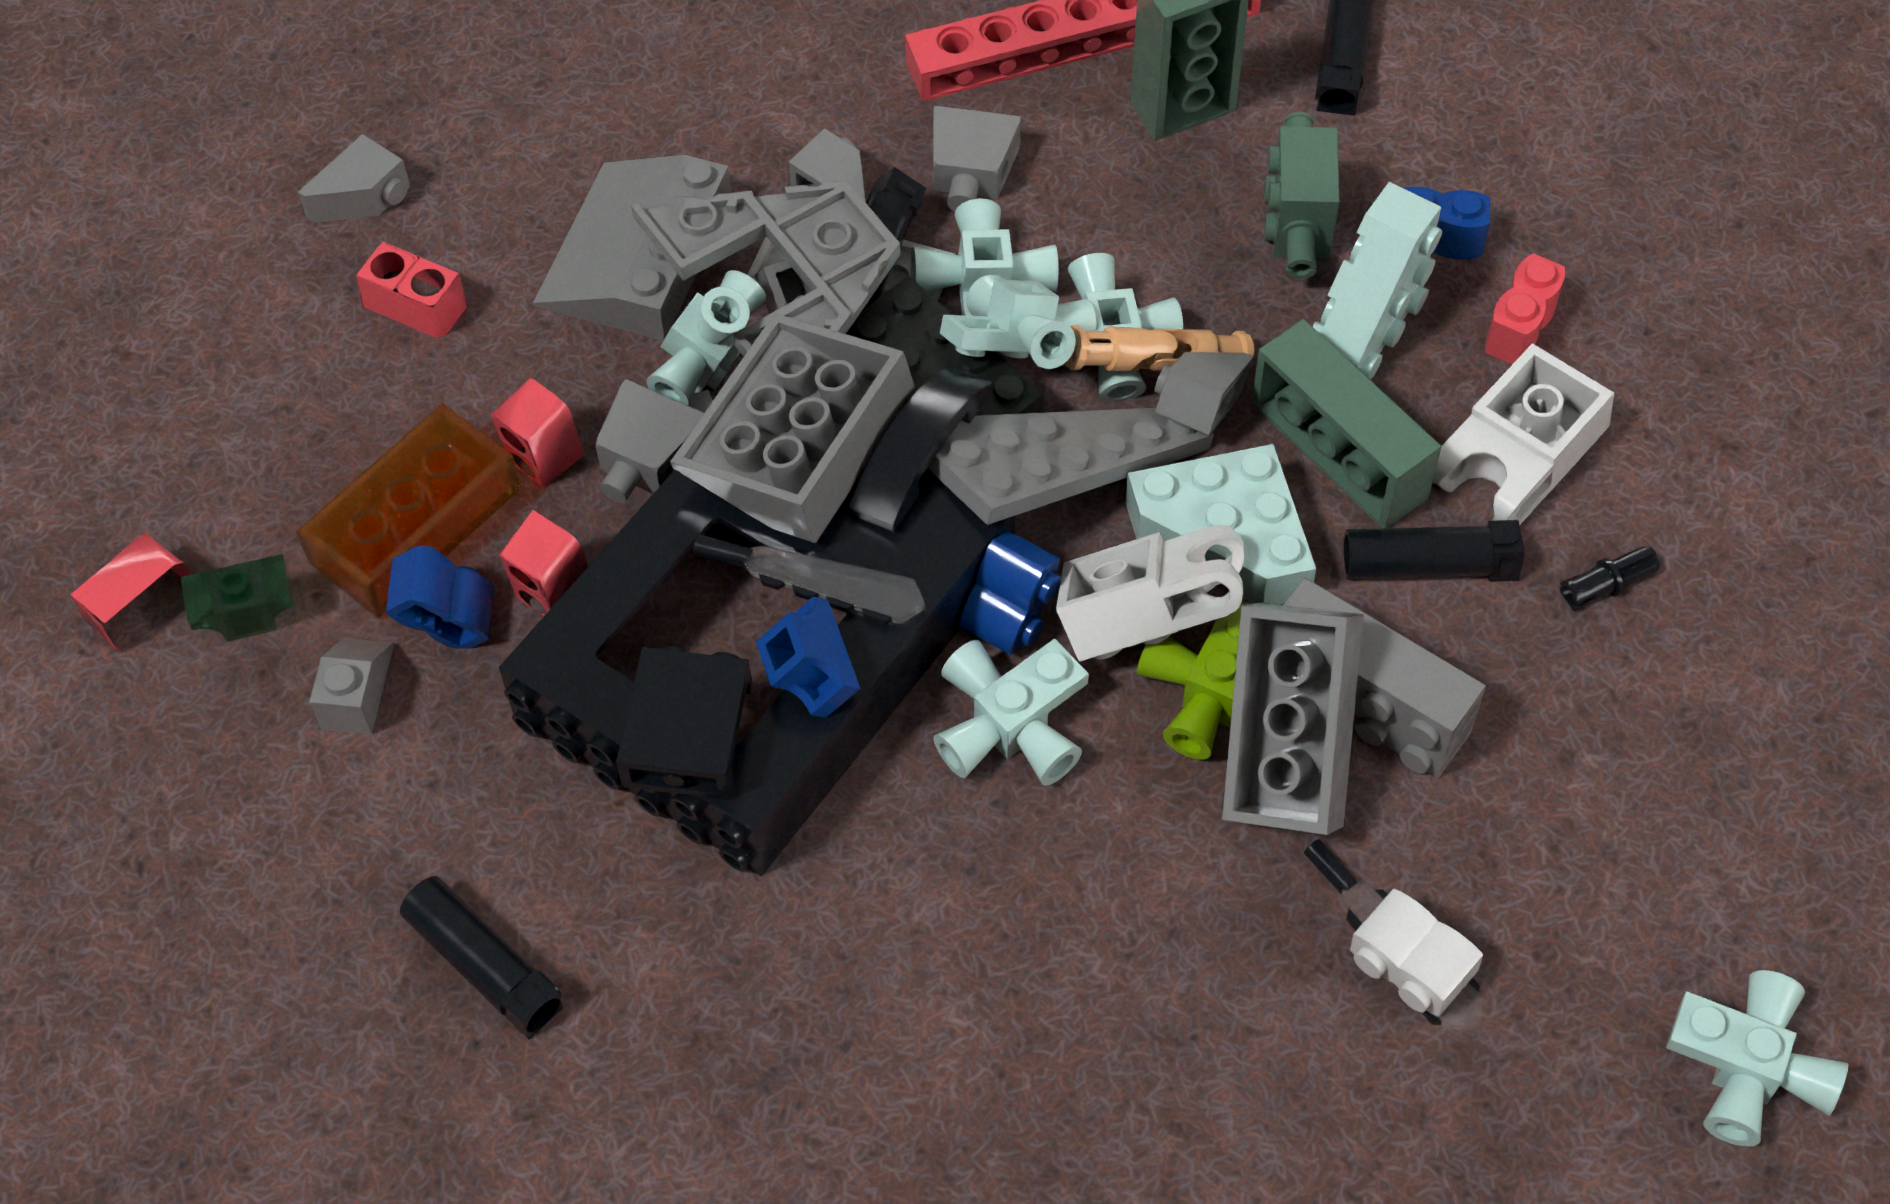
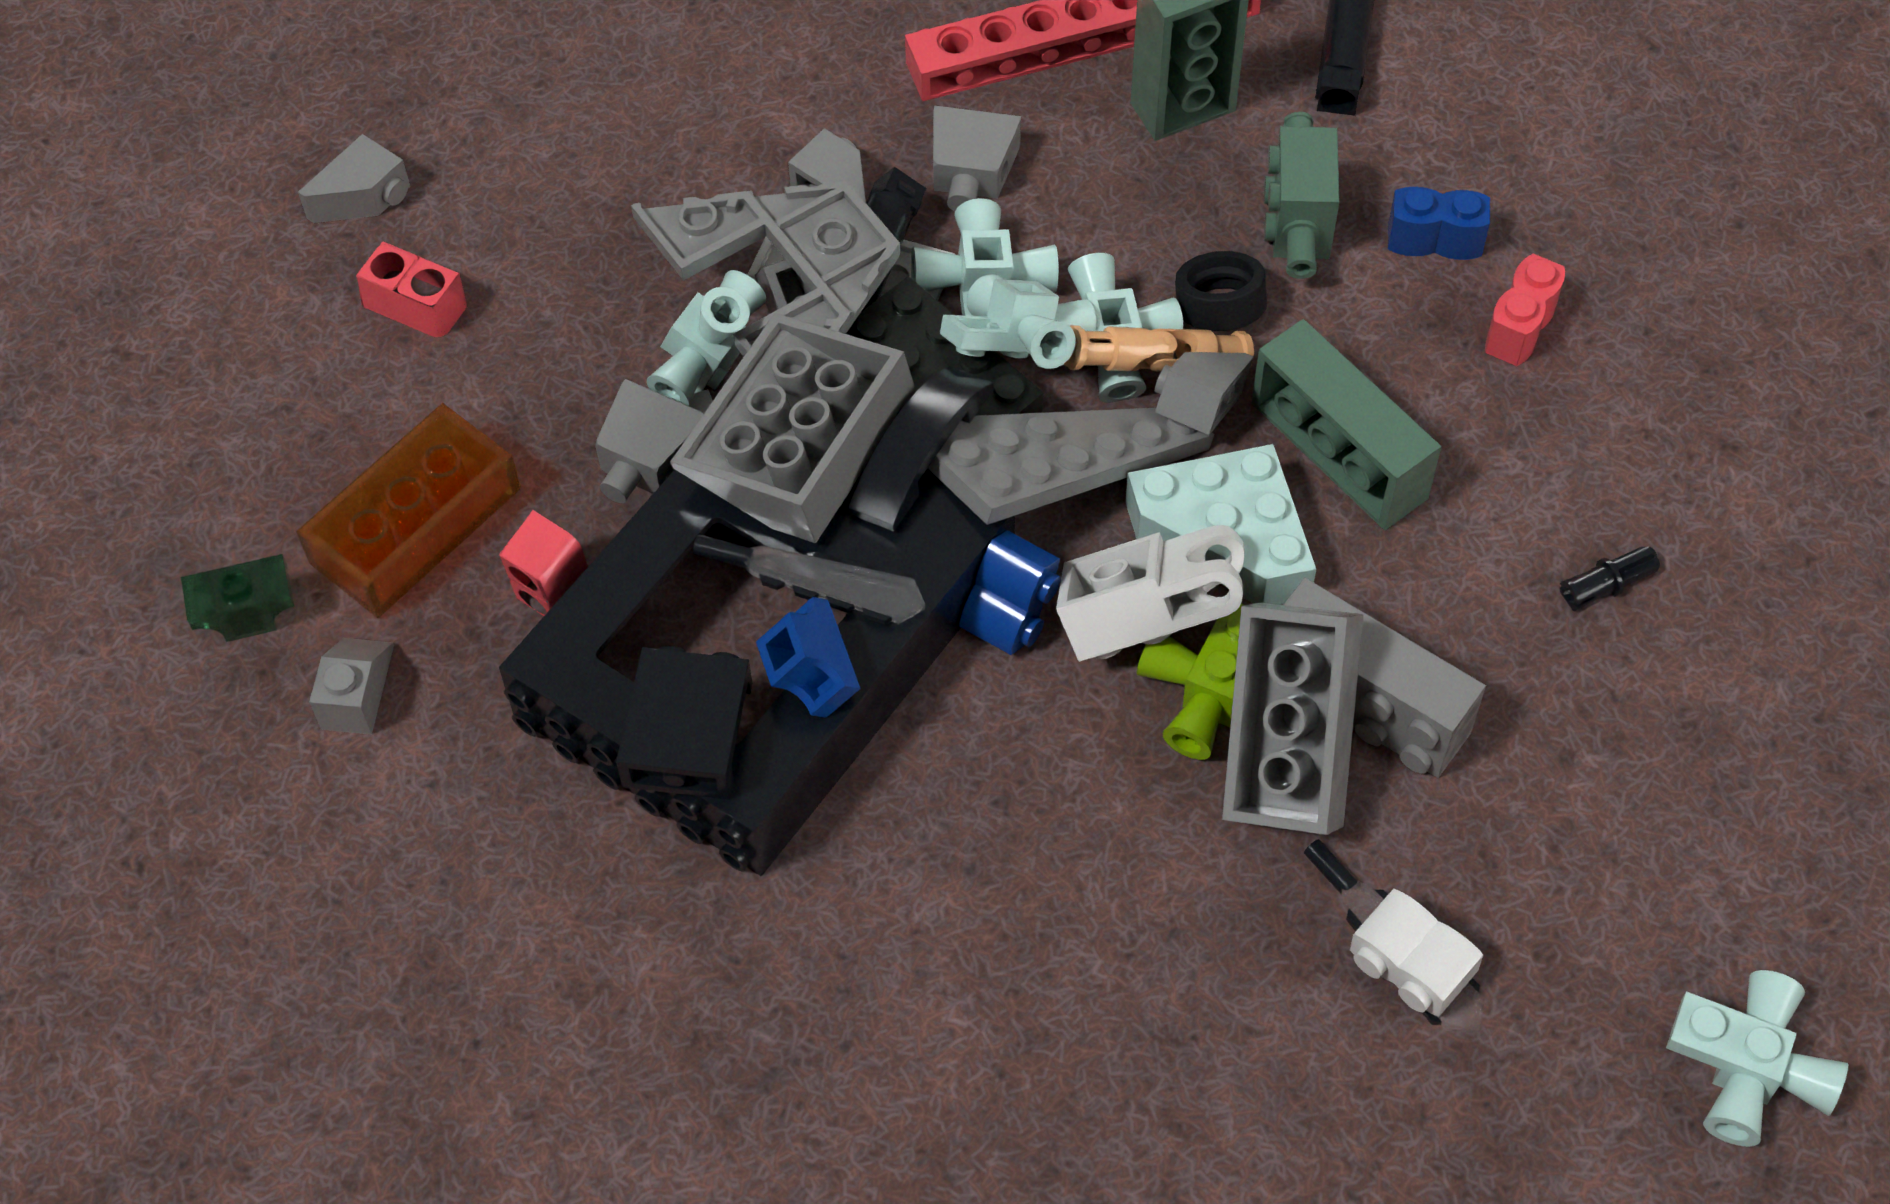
(124, 580): coral piece -> none
(440, 598): blue brick -> none
(481, 956): black piece -> none
(543, 422): coral piece -> none
(609, 264): light grey slope -> none
(1012, 710): light aqua brick -> none
(1221, 271): none -> black tyre
(1382, 278): light aqua brick -> none
(1435, 552): black piece -> none
(1526, 432): white brick -> none

